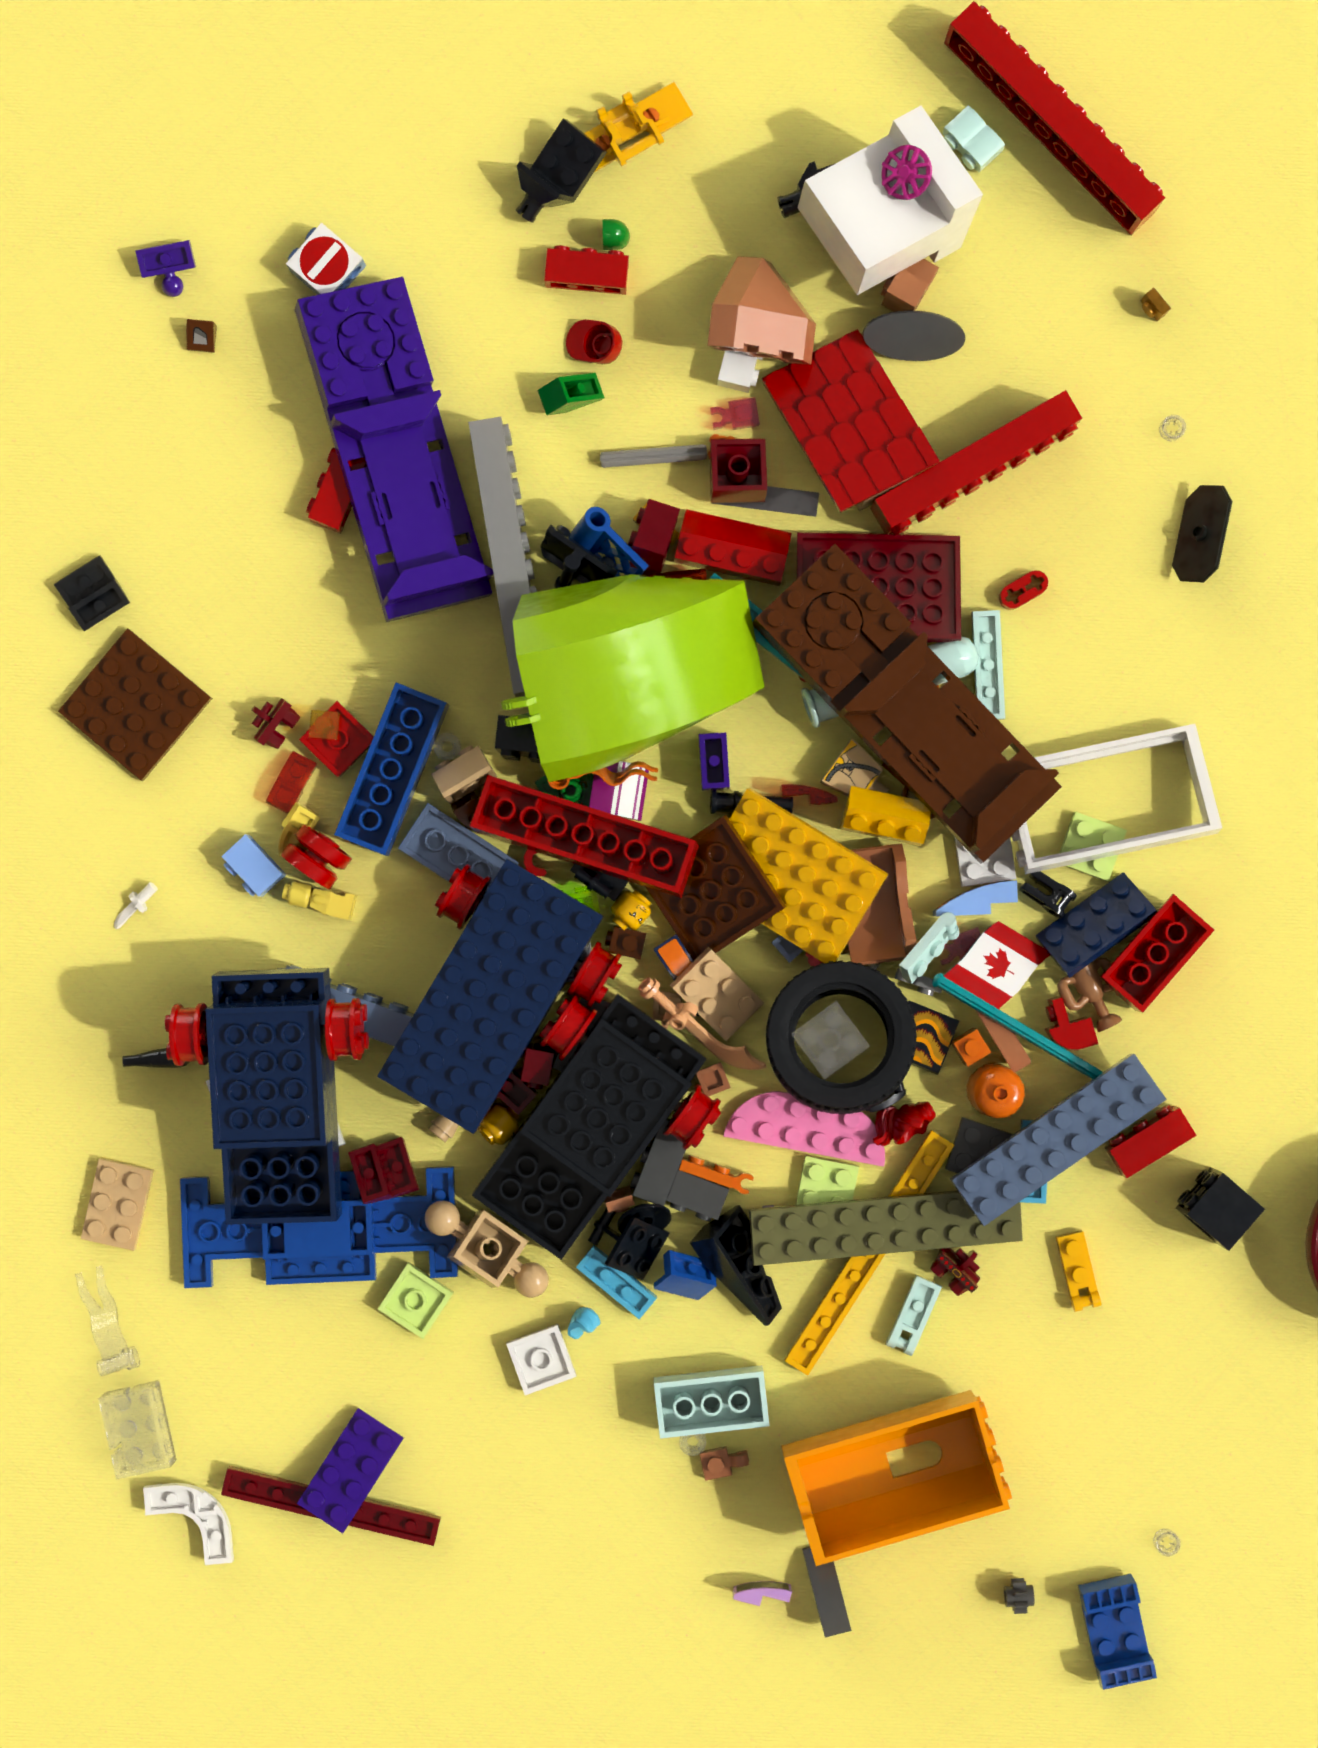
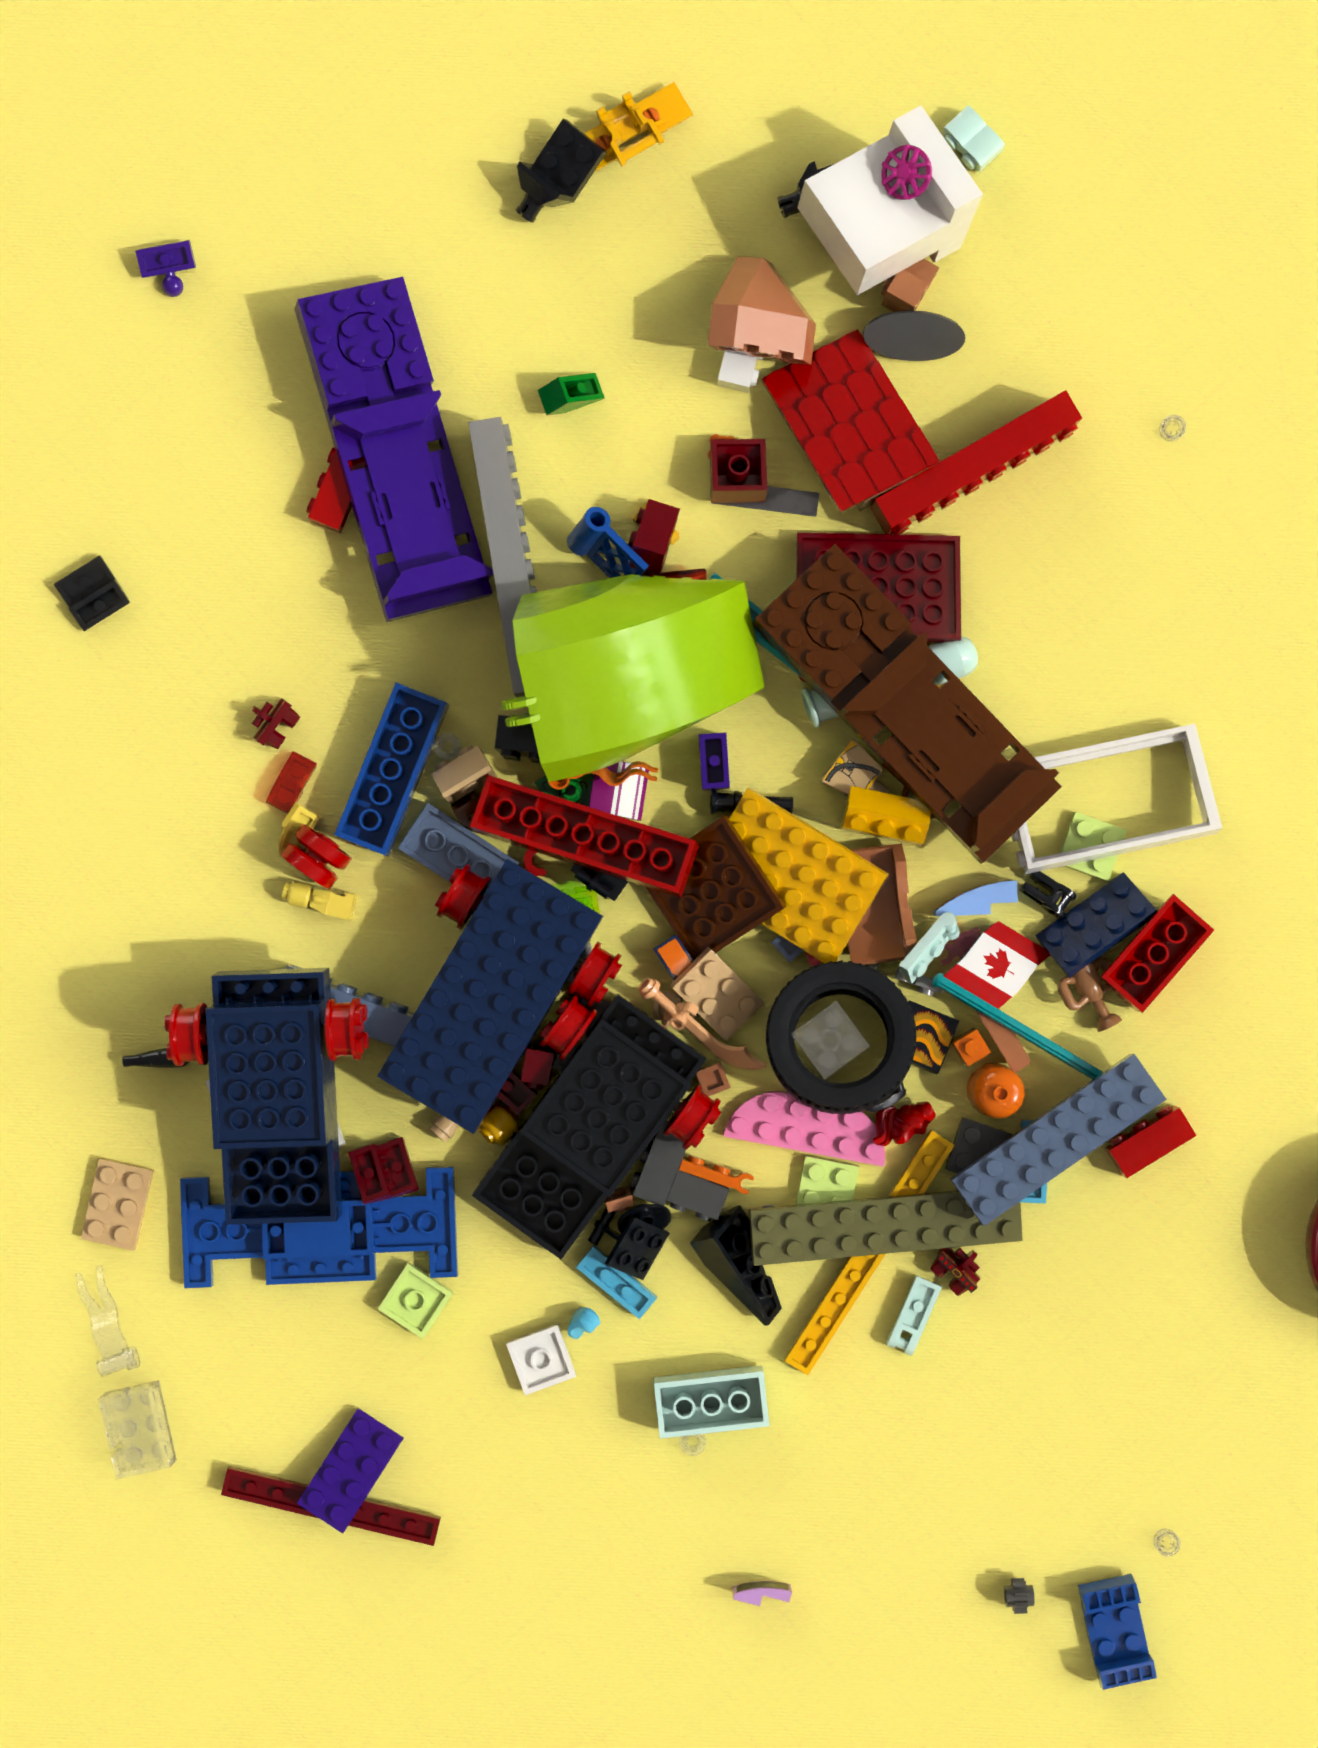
(135, 704): reddish brown plate -> none
(138, 902): white piece -> none
(199, 1506): white plate -> none
(201, 335): reddish brown slope -> none
(253, 866): light blue brick -> none
(324, 724): plate -> none
(325, 262): piece -> none
(344, 752): red plate -> none
(468, 1252): tan brick -> none
(574, 559): black shield -> none
(586, 270): red brick -> none
(594, 342): red cap -> none
(615, 234): green piece -> none
(626, 942): reddish brown bracket -> none
(631, 910): yellow head -> none
(653, 455): light grey axle -> none
(685, 1276): blue panel -> none
(718, 1463): nougat plate -> none
(732, 547): red slope -> none
(740, 414): clear pink plate -> none
(815, 795): clear red slope -> none
(827, 1596): dark grey slope -> none
(856, 1503): light orange panel -> none
(989, 671): light aqua plate -> none
(995, 869): white plate -> none
(1020, 584): red beam -> none
(1053, 117): red brick -> none
(1066, 1033): red brick -> none
(1078, 1270): yellow plate -> none
(1154, 305): pearl gold plate -> none
(1202, 533): pearl dark grey shield -> none
(1219, 1208): black brick -> none

